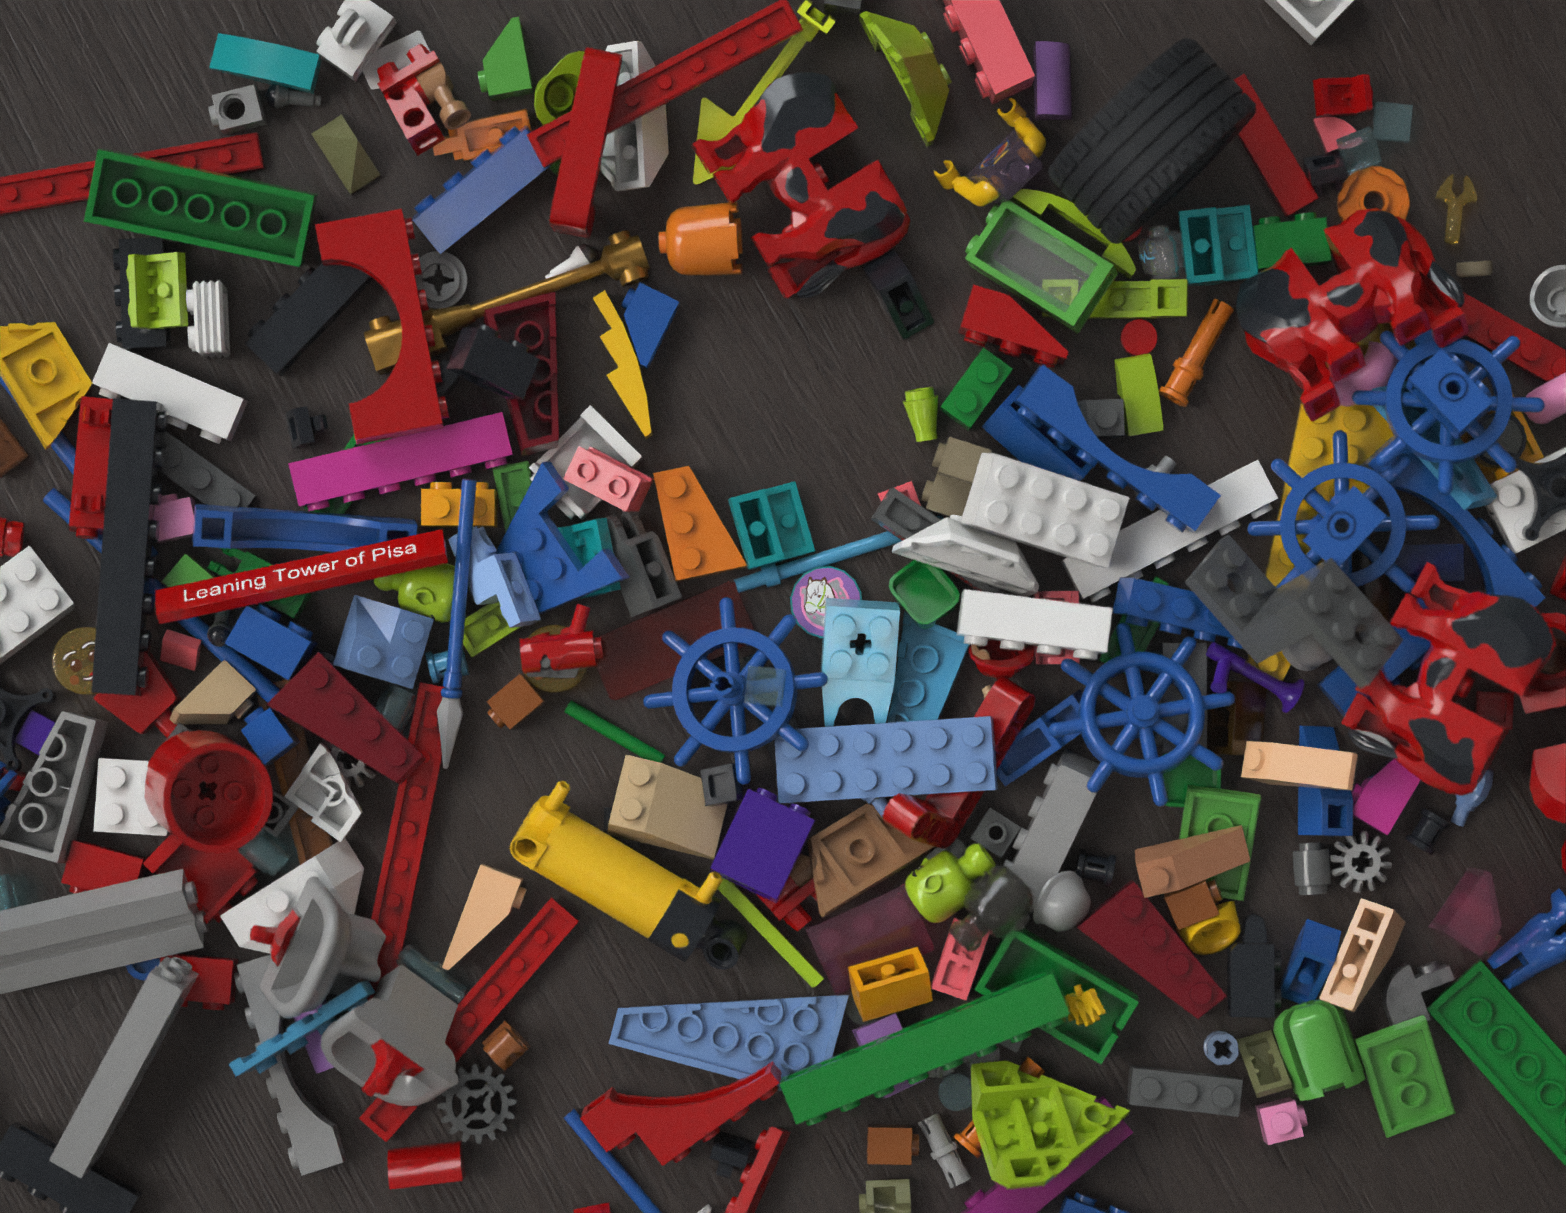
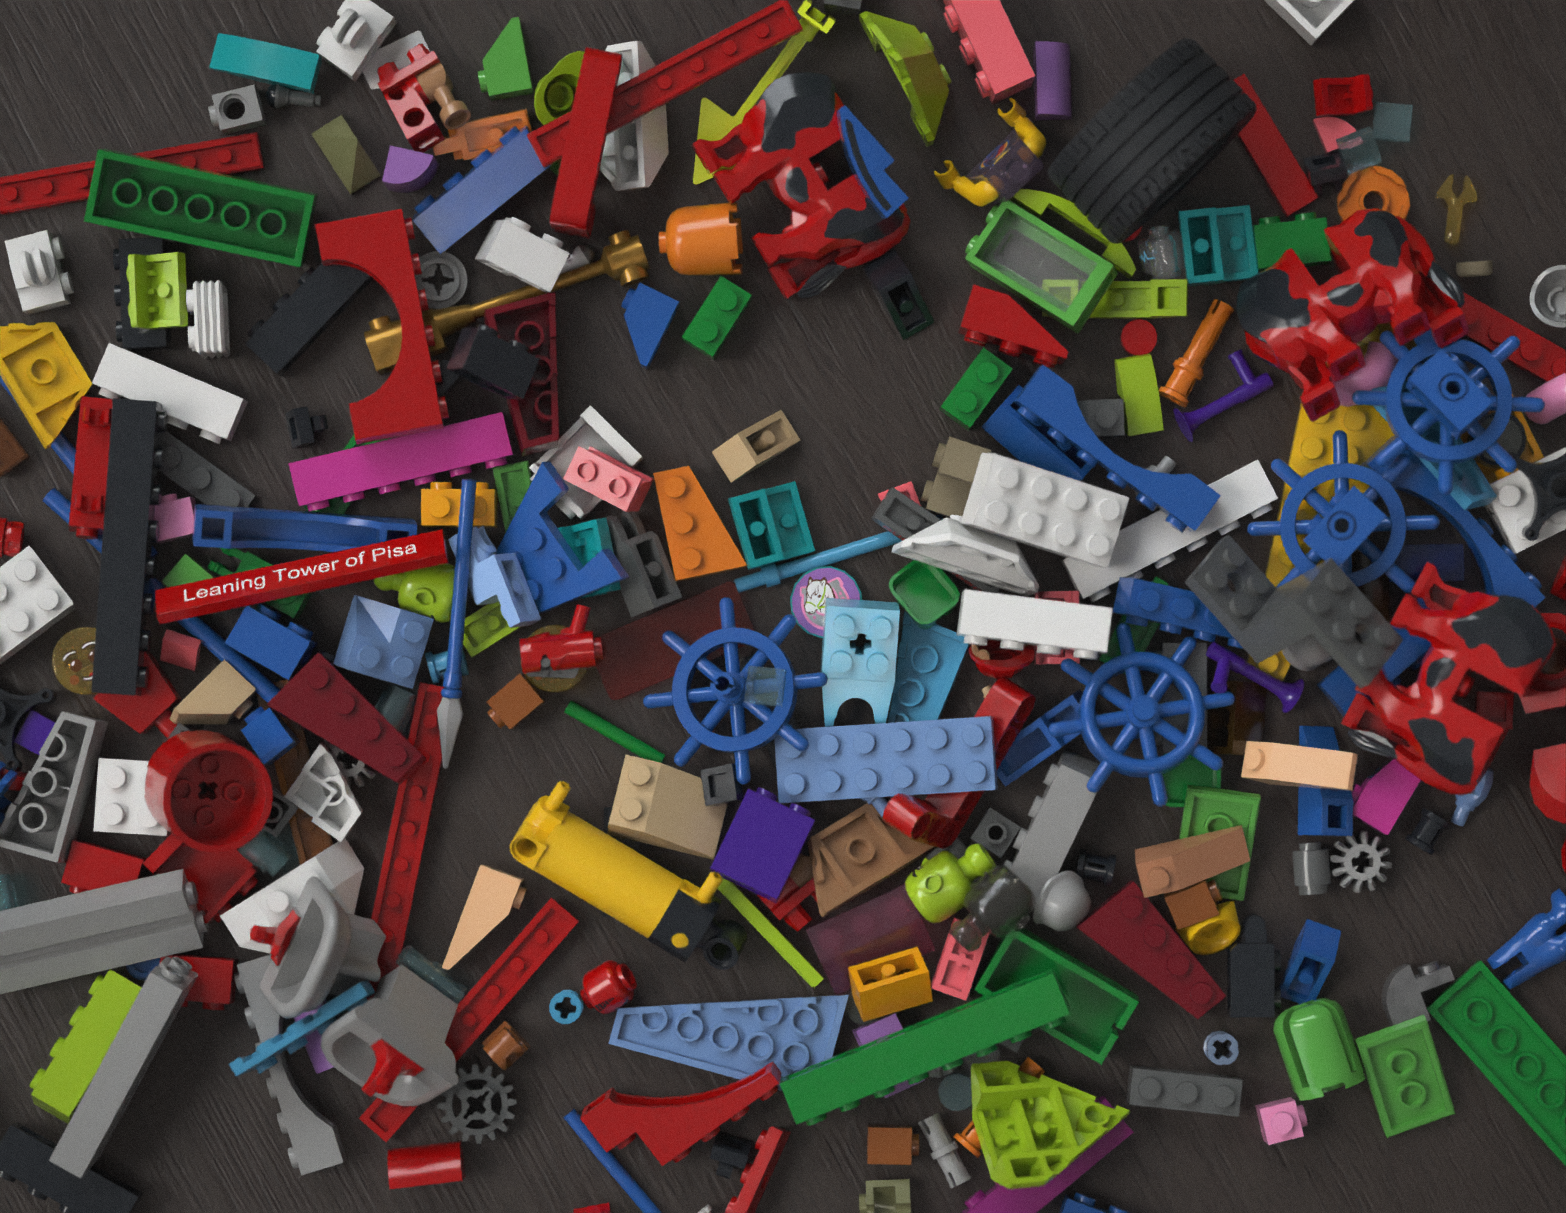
(39, 271): none -> white brick
(82, 1052): none -> lime wedge
(220, 629): piece -> none
(408, 170): none -> medium lavender brick
(521, 254): none -> white brick
(556, 1013): none -> dark azure bush
(608, 987): none -> red head
(627, 377): yellow slope -> none
(717, 317): none -> green brick
(755, 445): none -> tan slope
(868, 164): none -> blue slope
(922, 412): lime cone -> none
(1084, 1006): yellow piece -> none
(1252, 386): none -> dark purple piece
(1264, 1063): olive slope -> none
(1362, 954): light nougat slope -> none
(1470, 914): clear pink slope -> none

